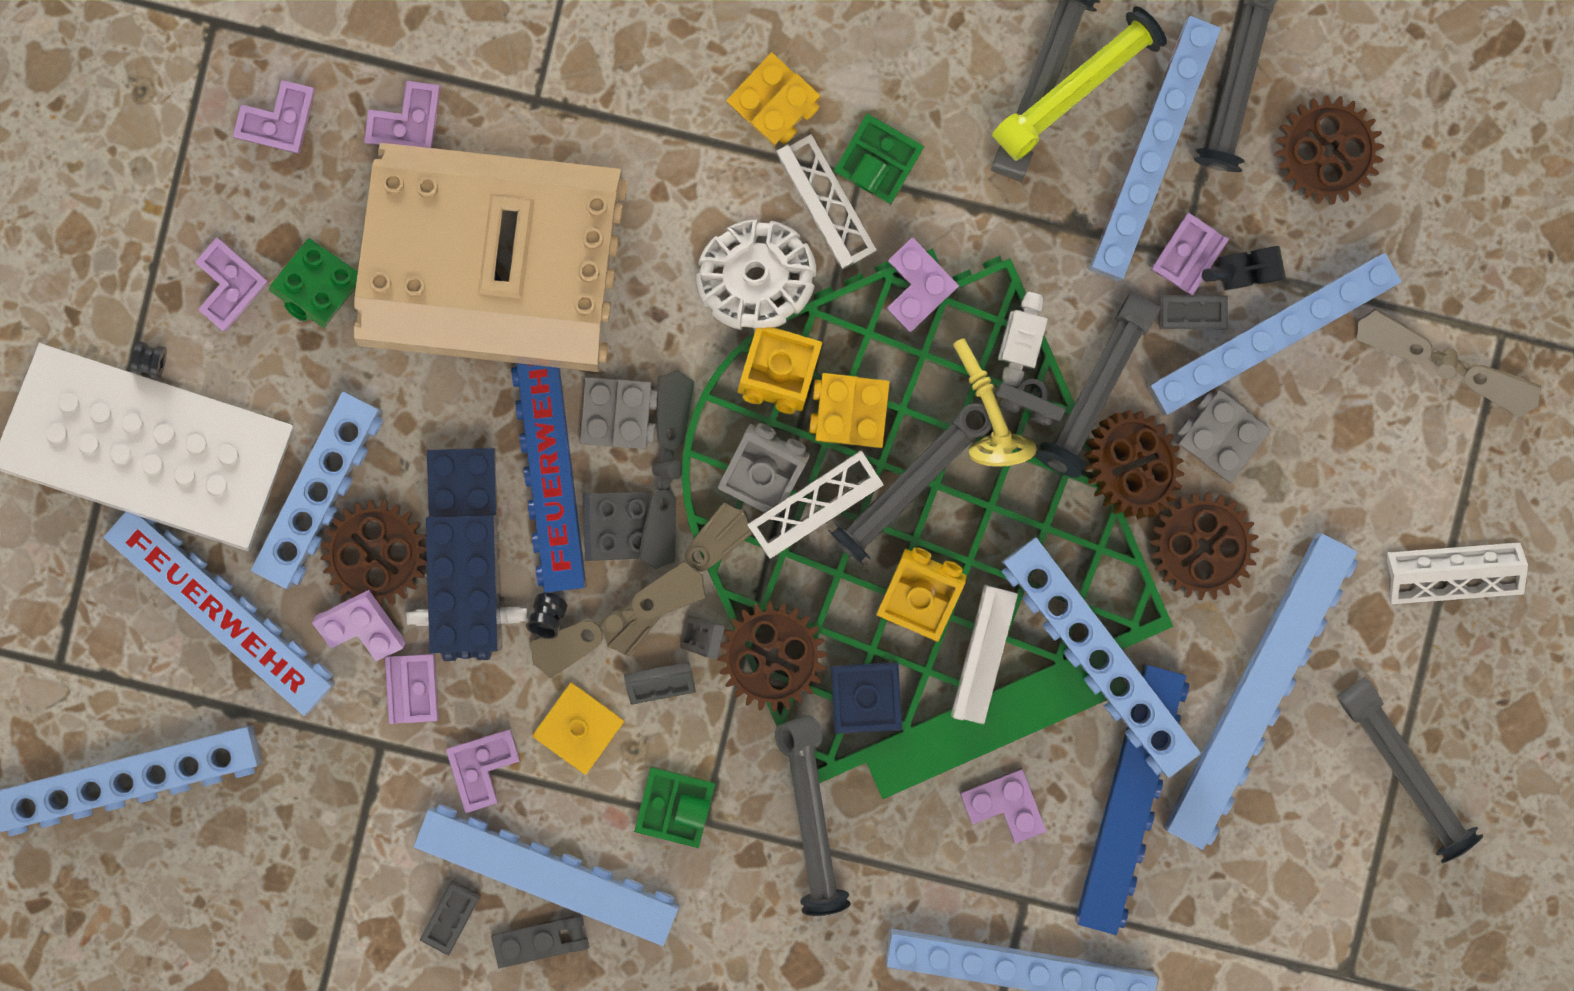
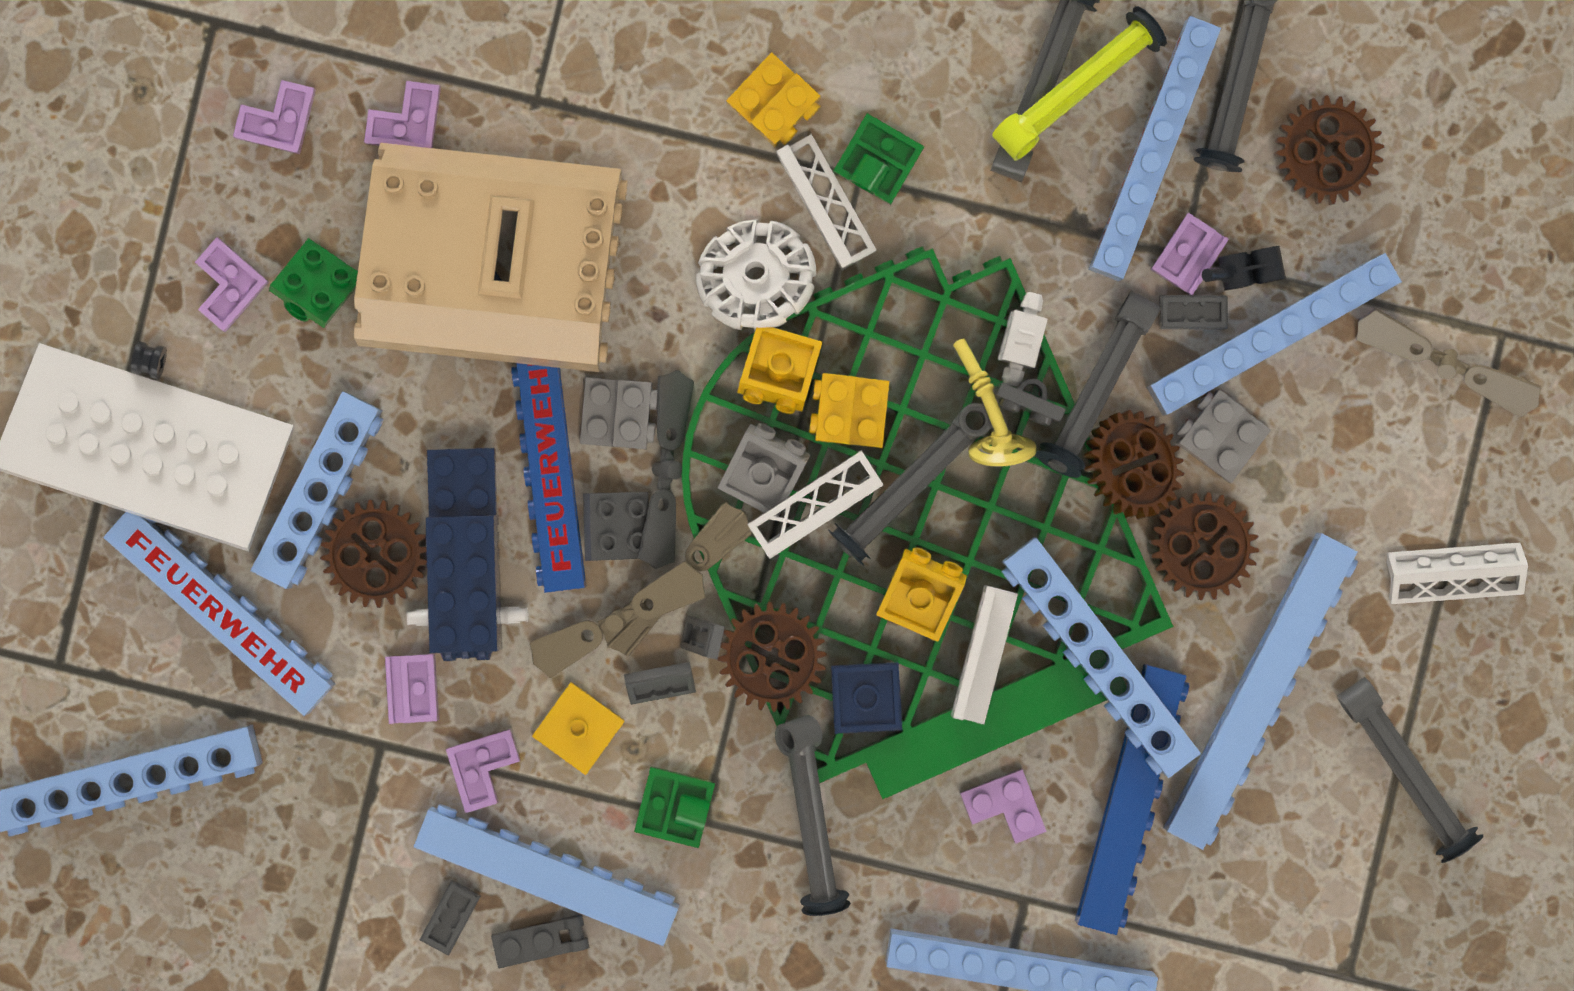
(361, 618): lavender plate -> none
(546, 617): black wheel -> none
(928, 285): lavender plate -> none

